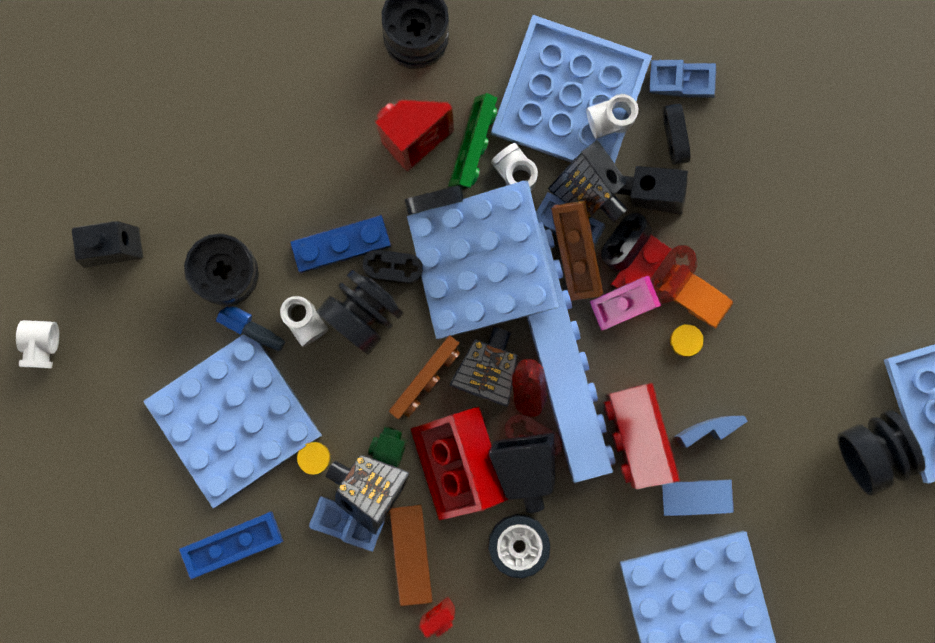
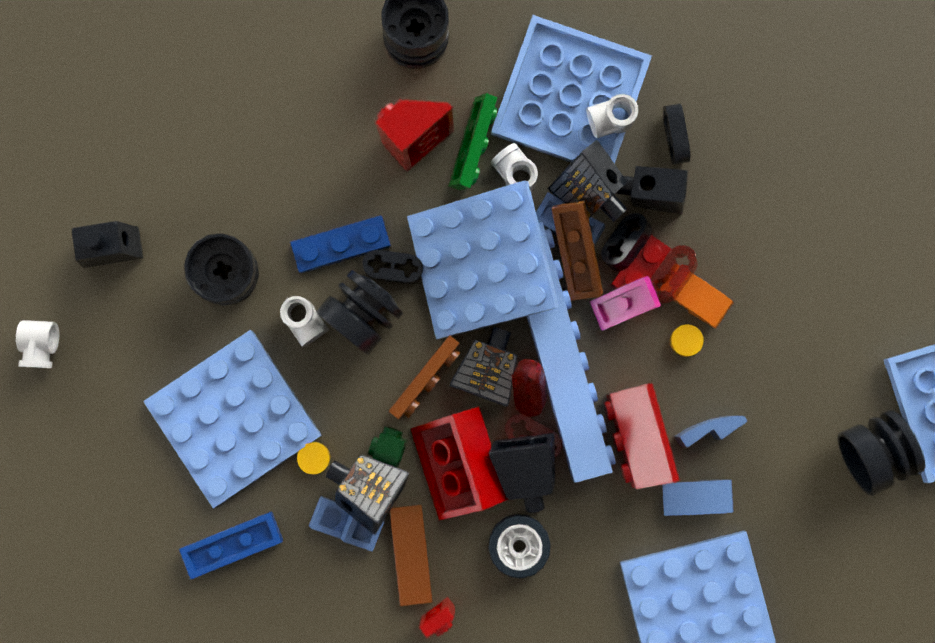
(241, 323): piece -> none
(434, 200): black beam -> none
(682, 79): medium blue slope -> none

